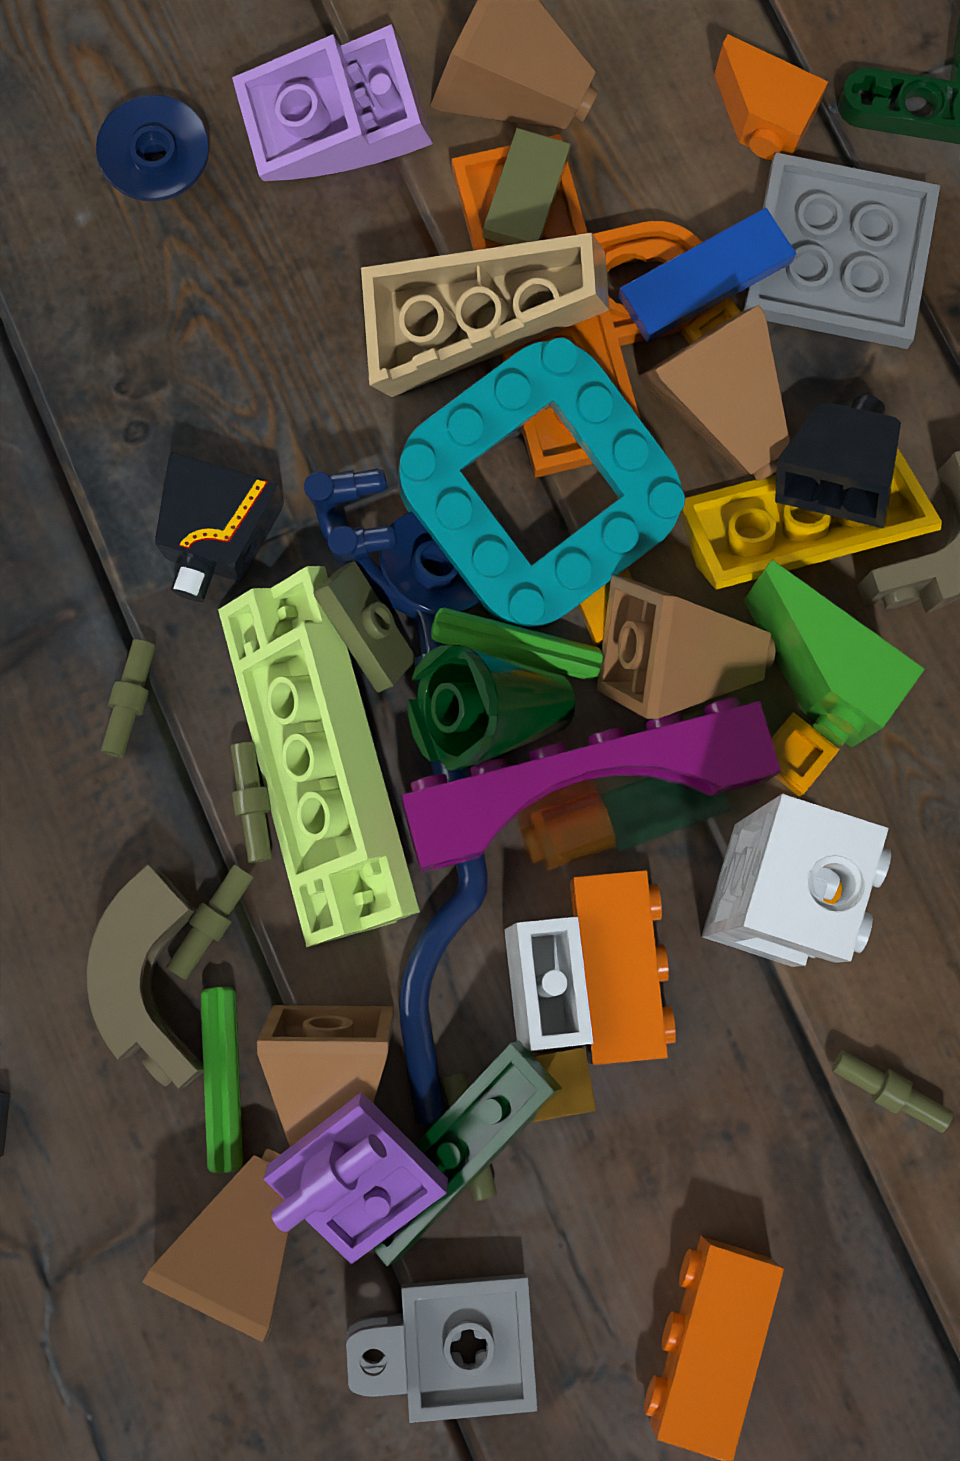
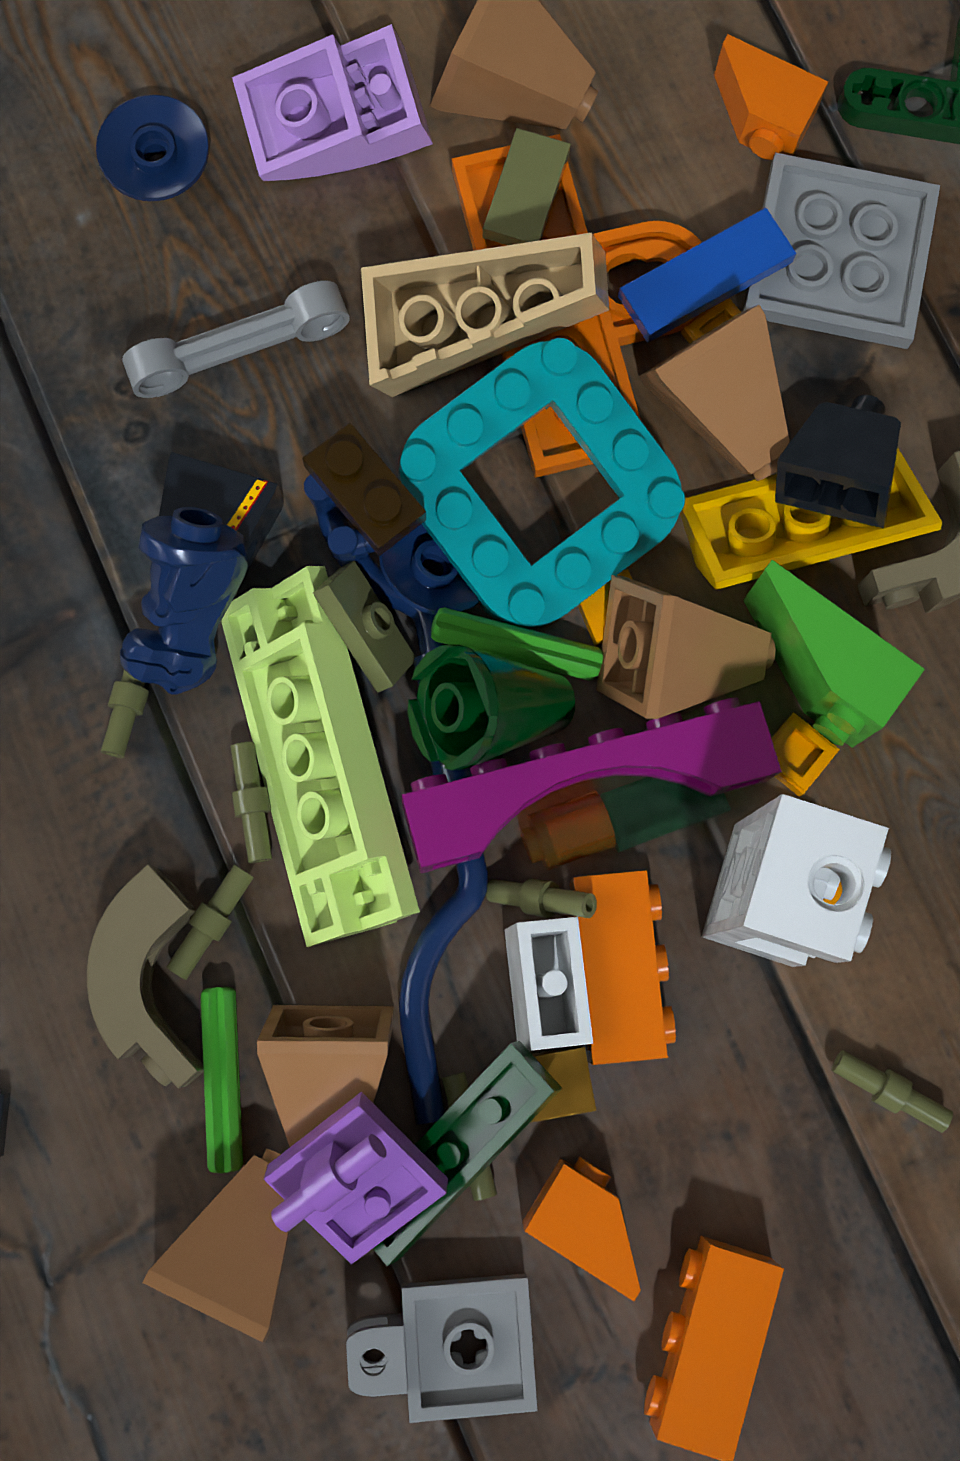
(165, 365): none -> light grey piece
(193, 582): none -> dark blue animal
(364, 489): none -> dark brown plate
(541, 898): none -> olive bar
(585, 1224): none -> orange slope

